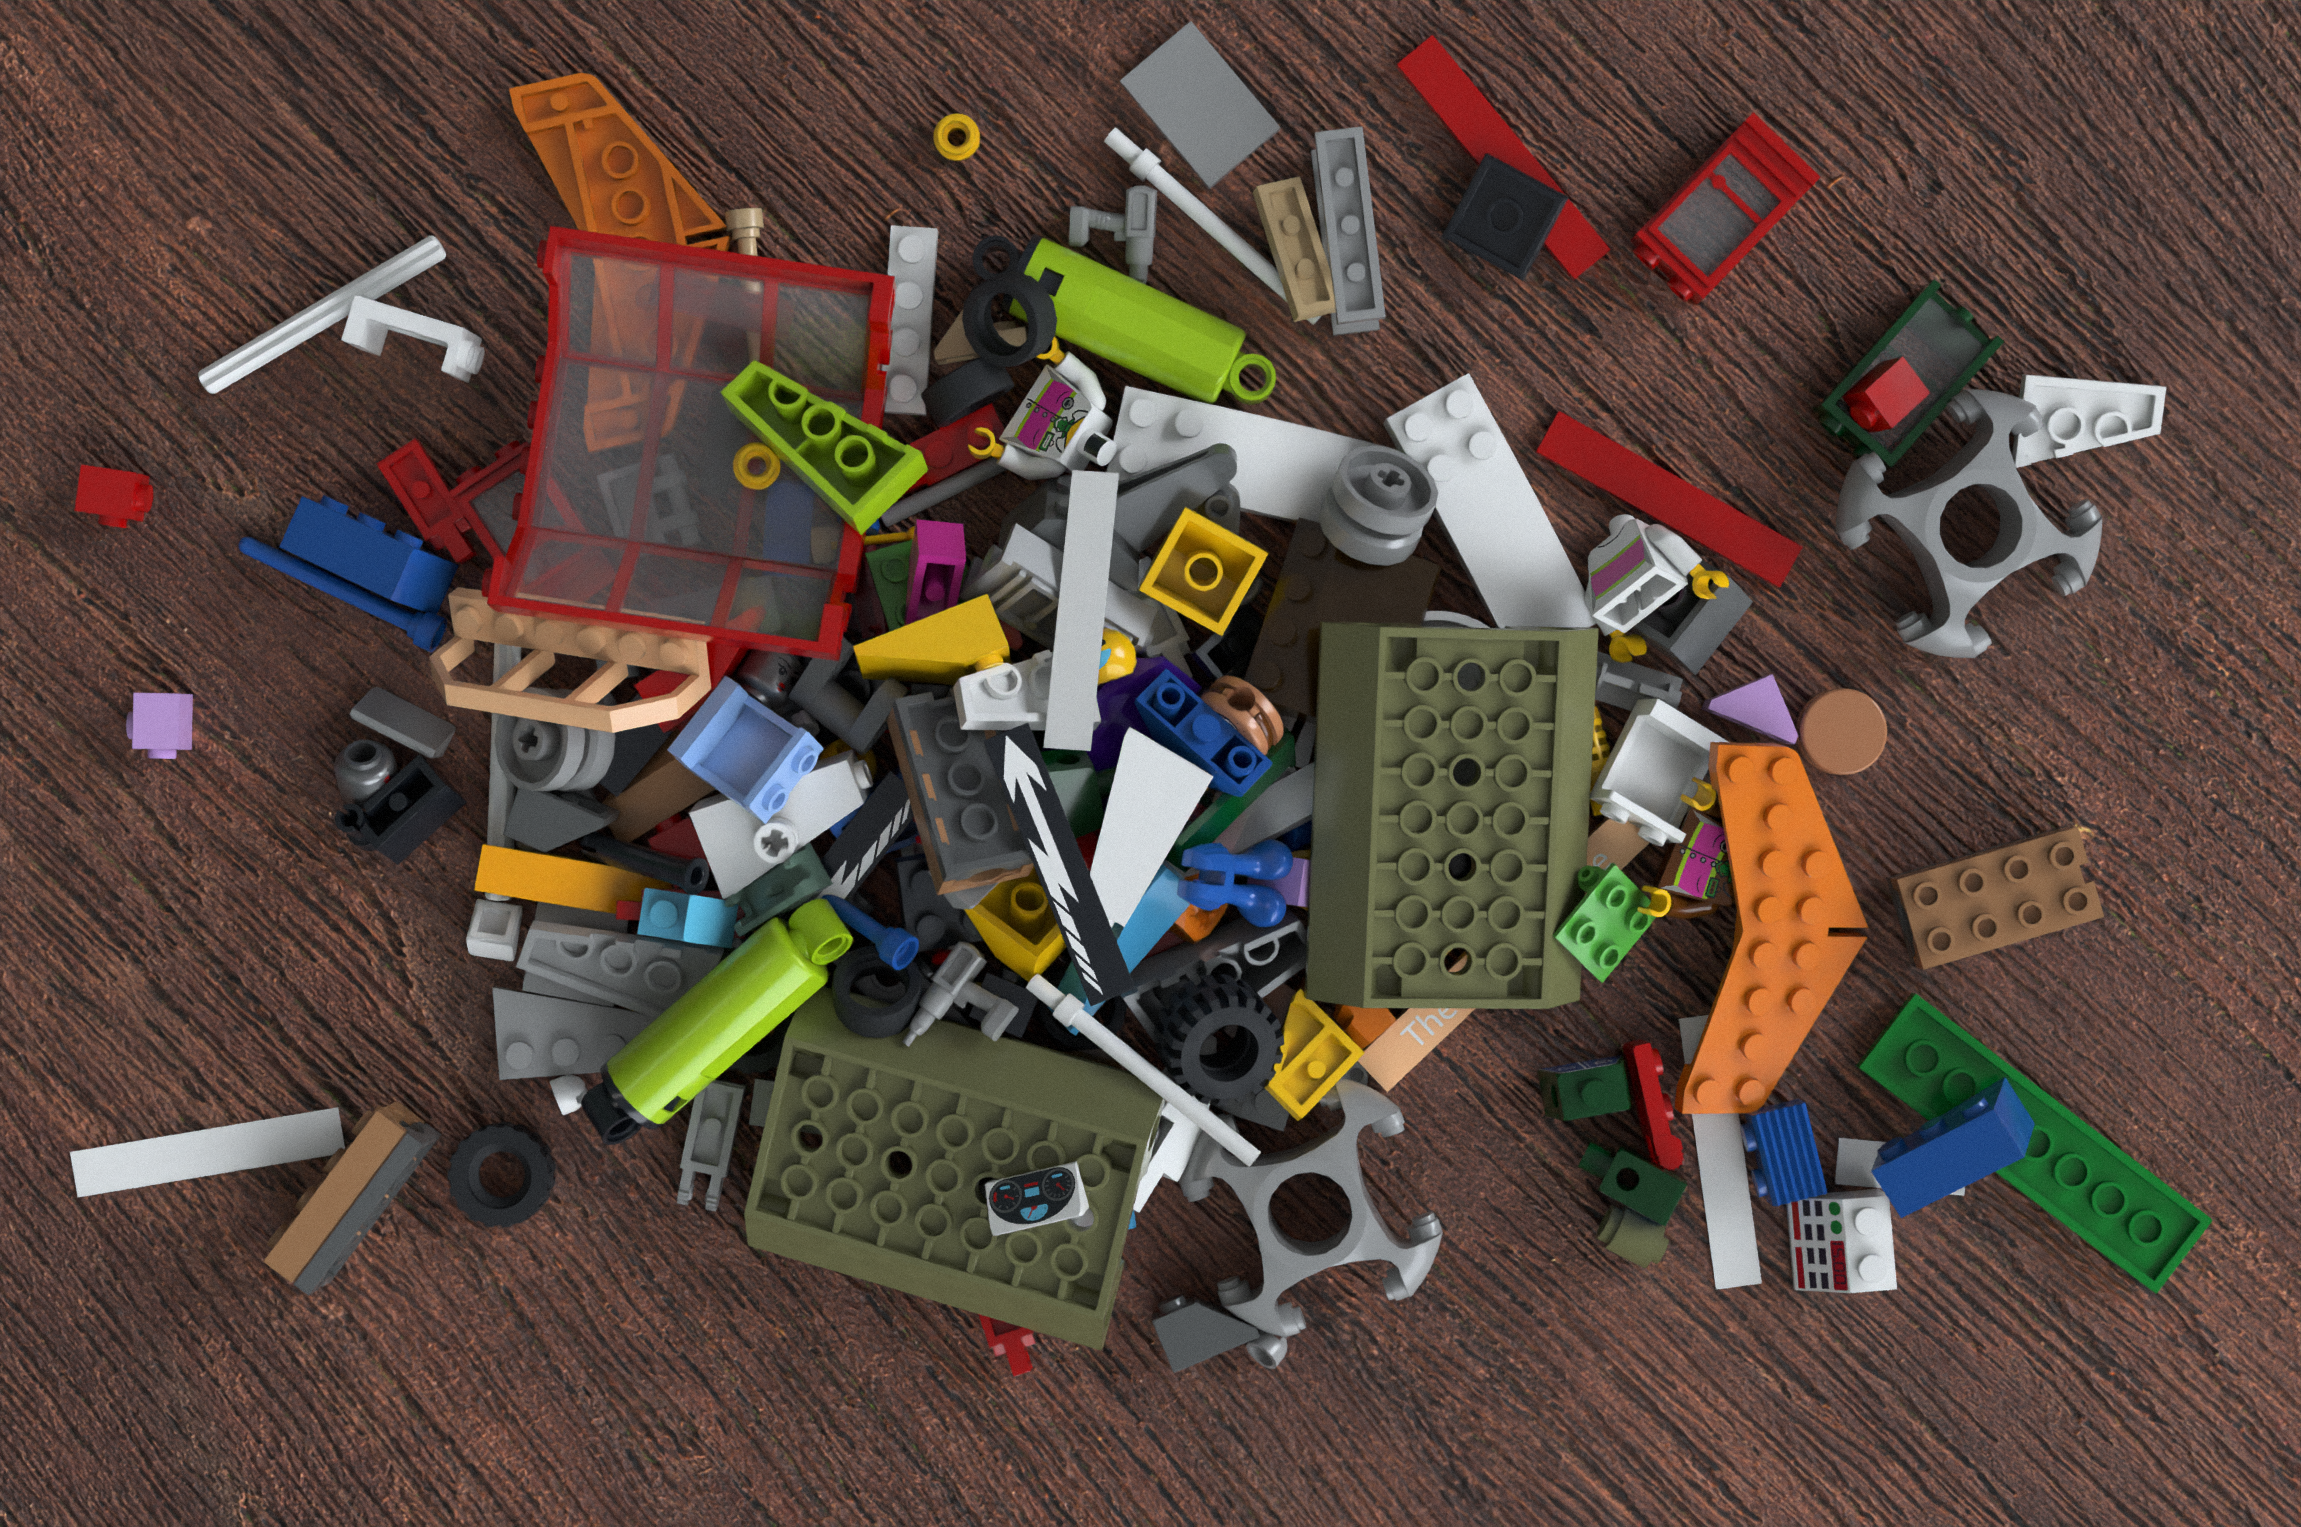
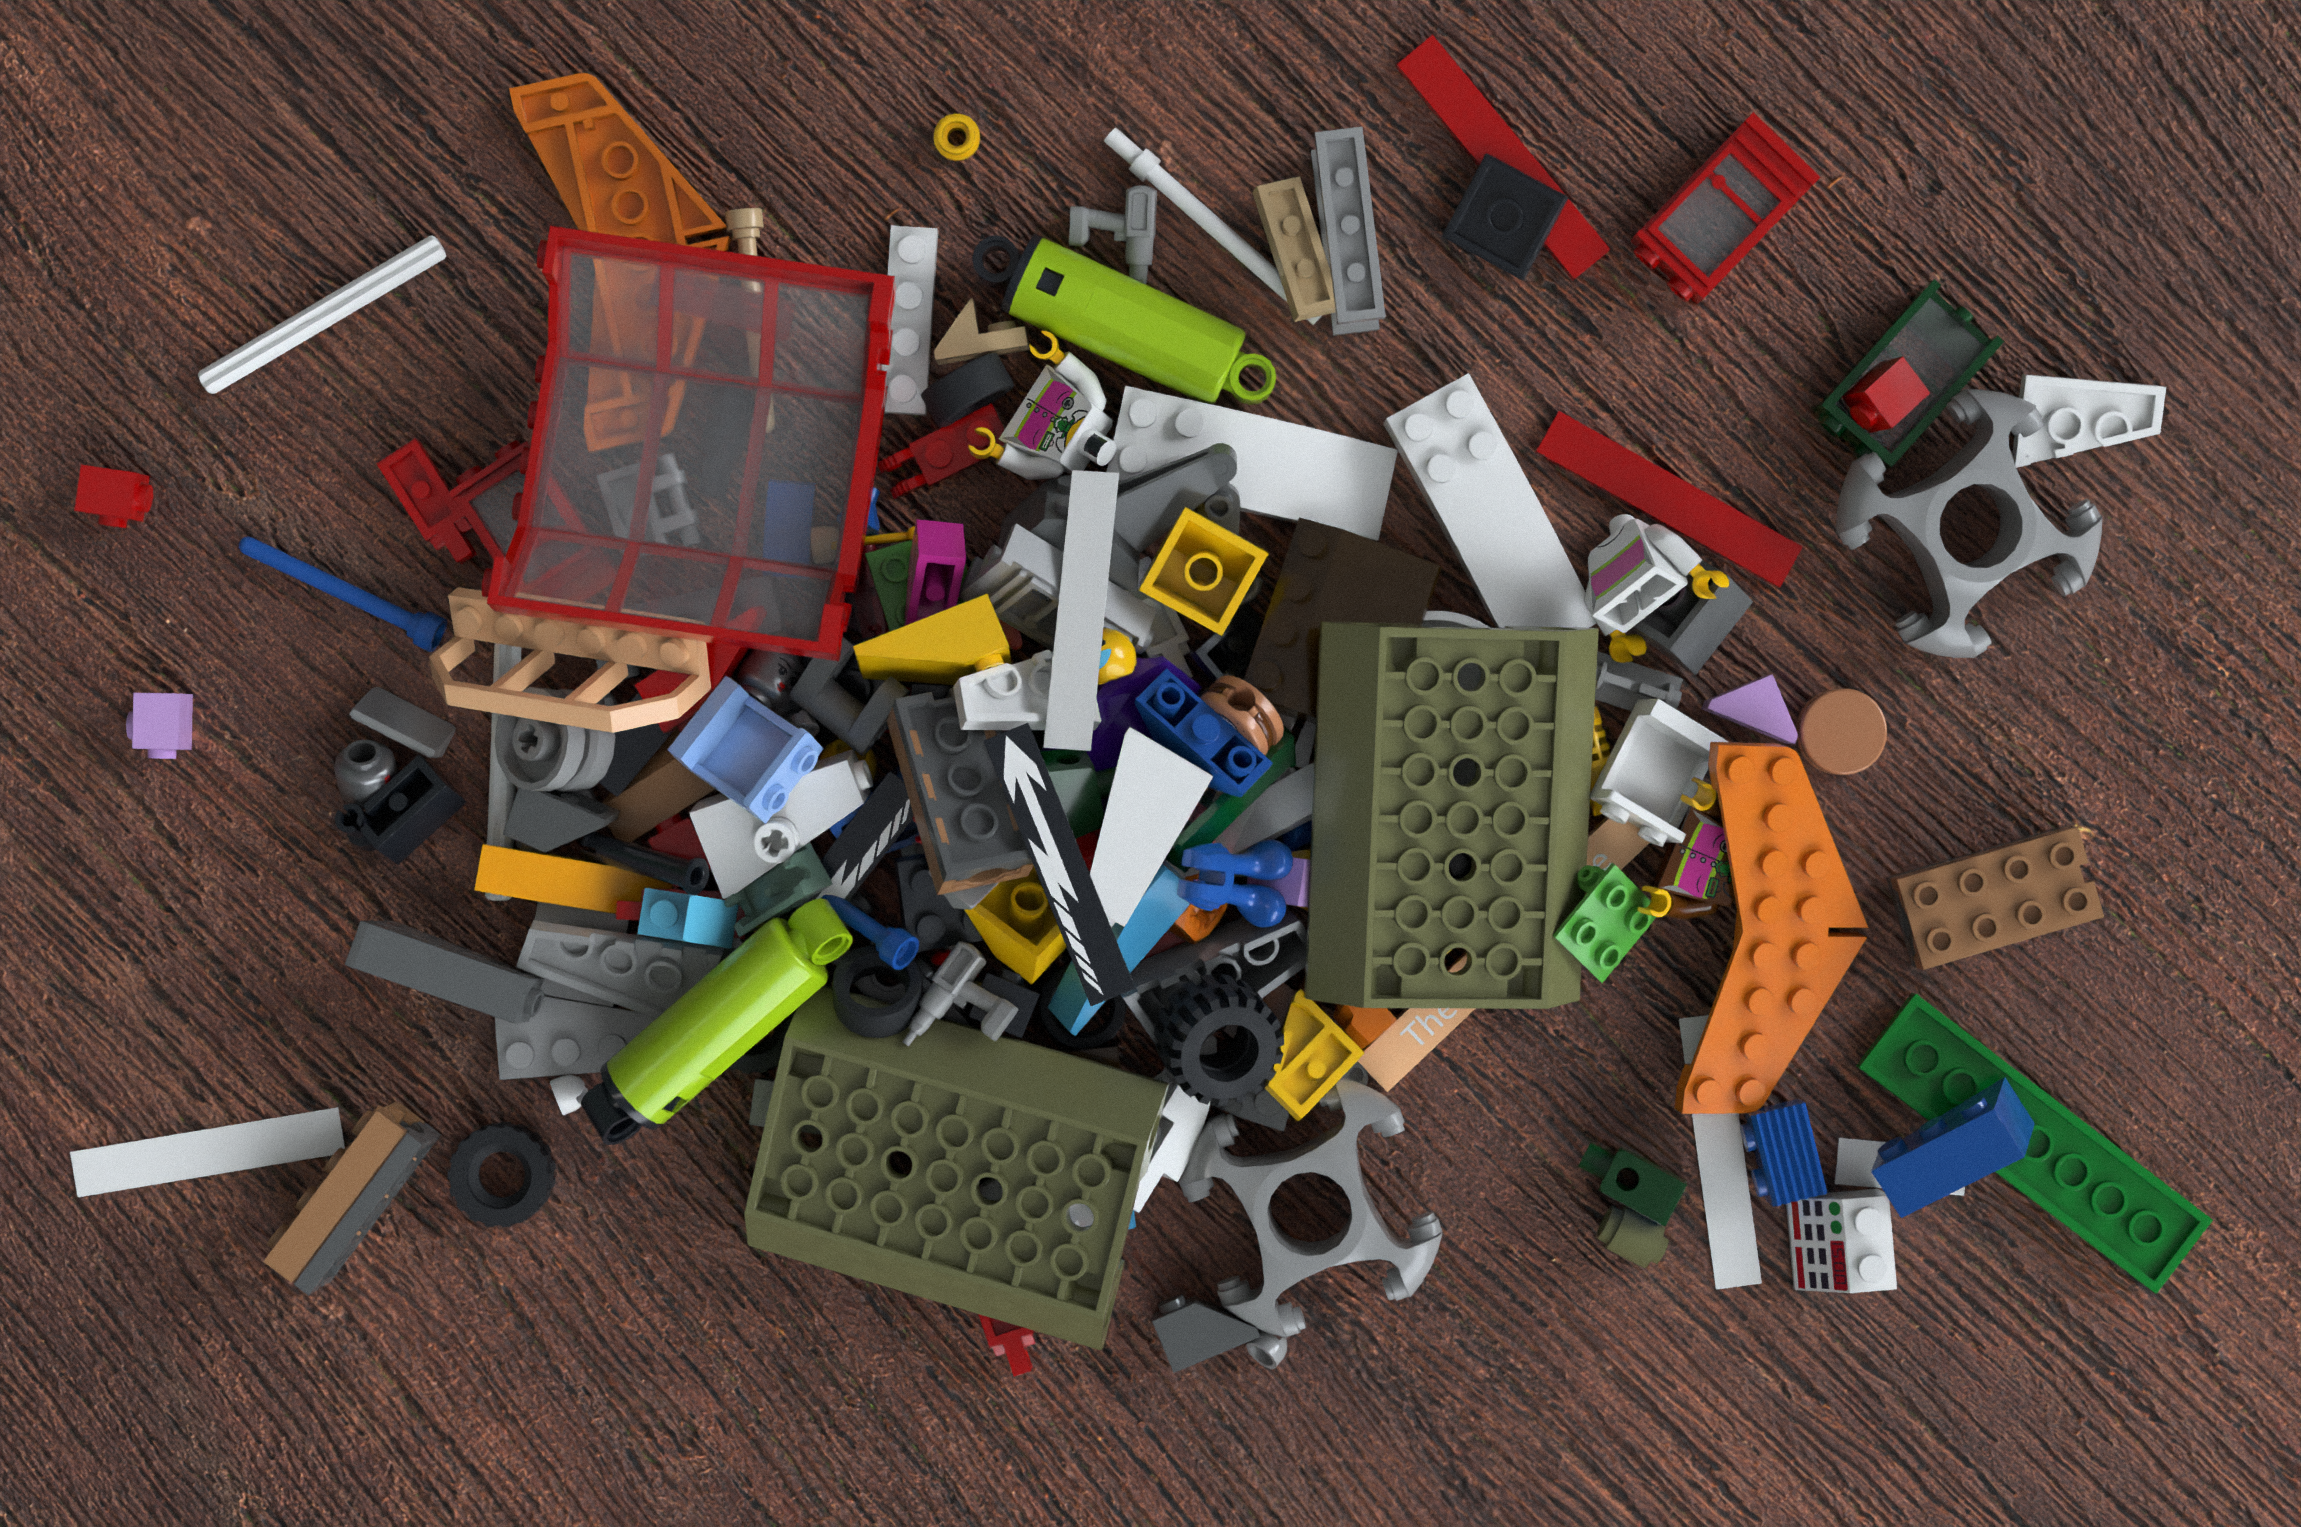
(368, 555): blue wedge -> none
(371, 320): white panel -> none
(445, 970): none -> dark grey slope
(494, 930): white slope -> none
(711, 1139): light grey hinge -> none
(753, 451): yellow plate -> none
(835, 454): lime wedge -> none
(942, 491): light grey bar -> none
(980, 328): black tyre -> none
(1035, 1198): slope -> none
(1070, 1012): white bar -> none
(1200, 105): light grey tile -> none
(1378, 505): light grey wheel -> none
(1585, 1088): dark green torso -> none
(1652, 1106): red hinge -> none

